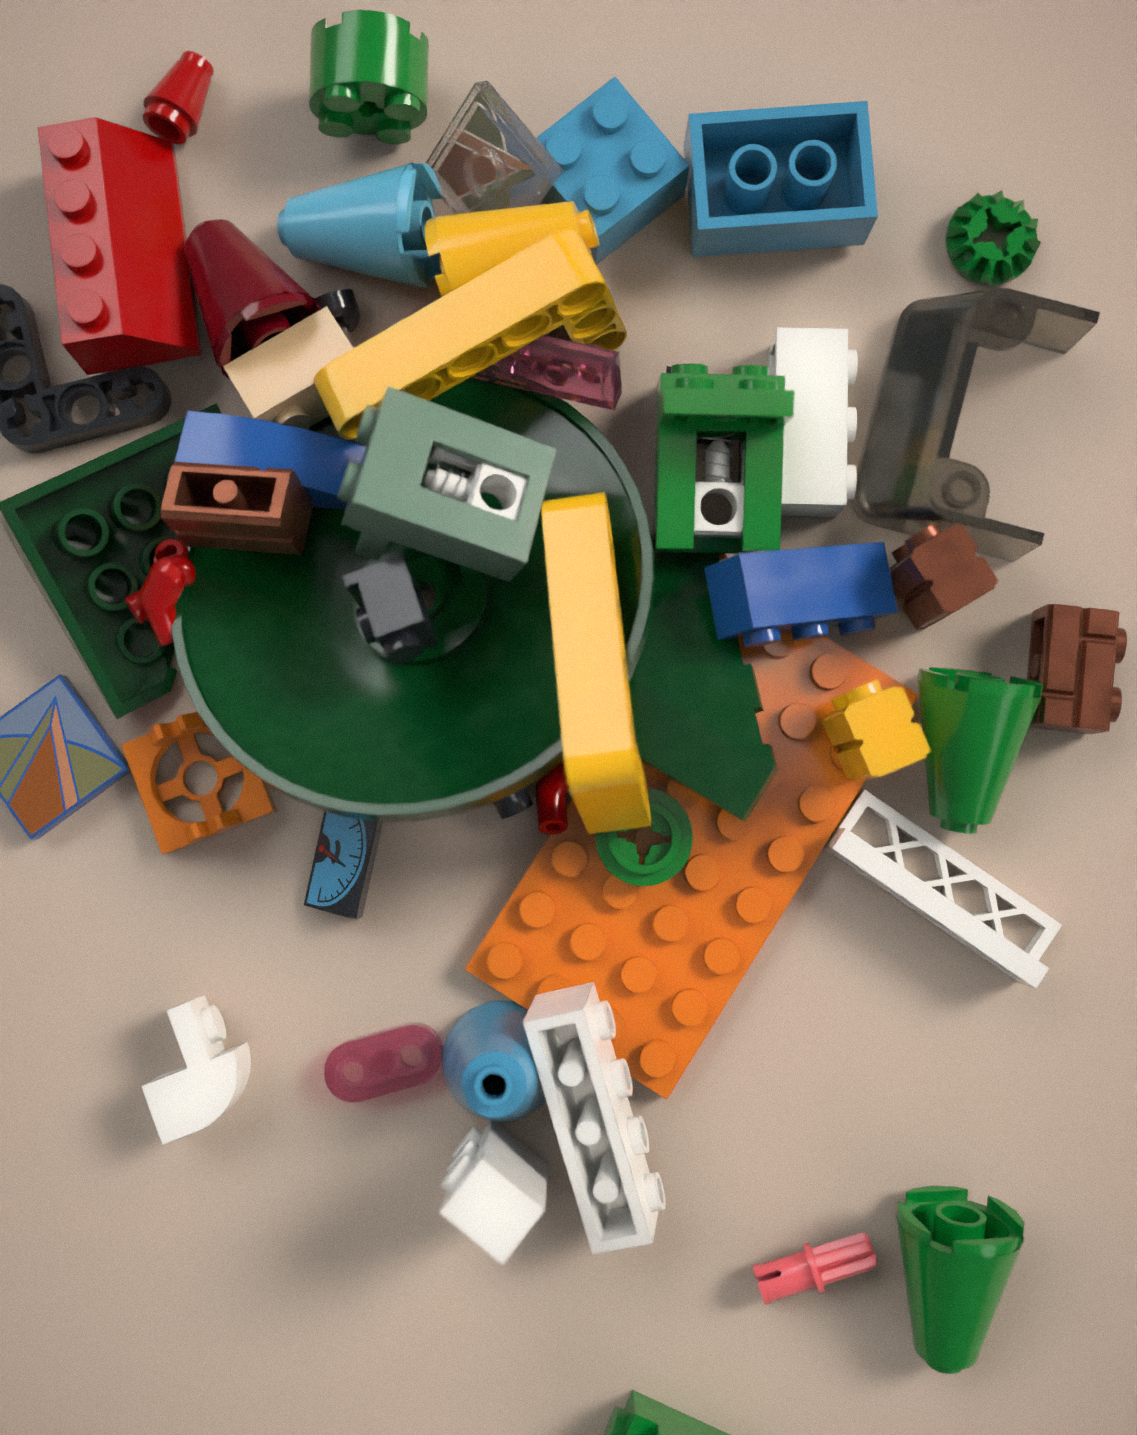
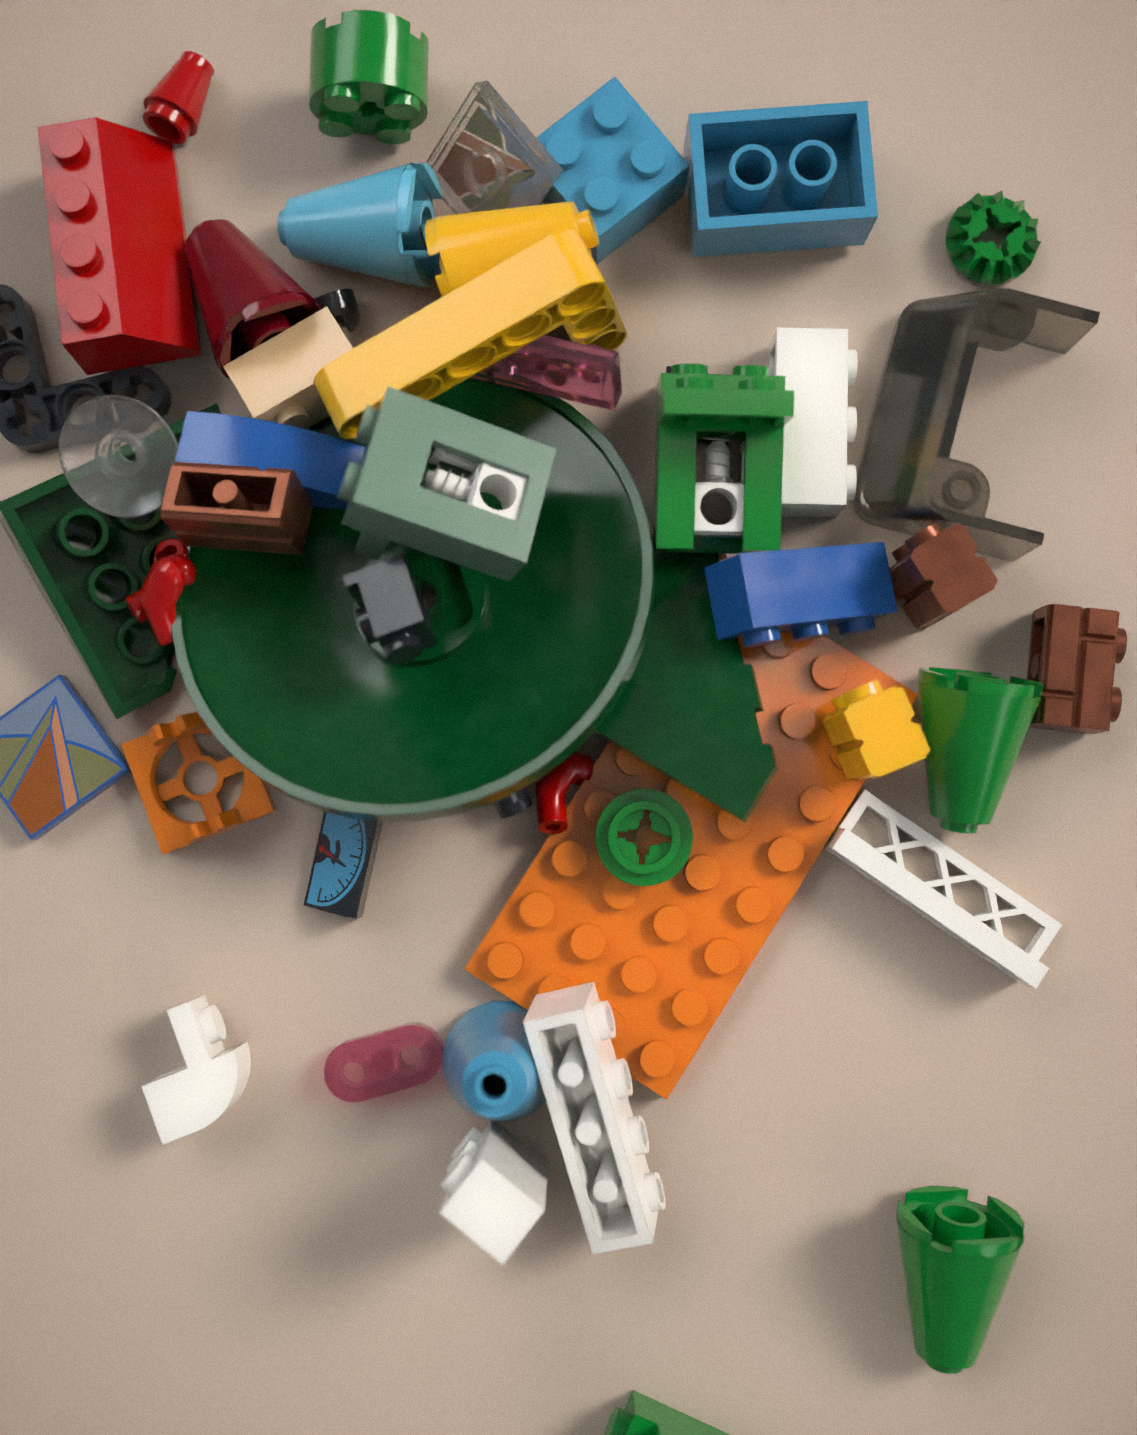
(94, 460): none -> clear dish
(592, 666): yellow beam -> none
(815, 1267): coral axle -> none

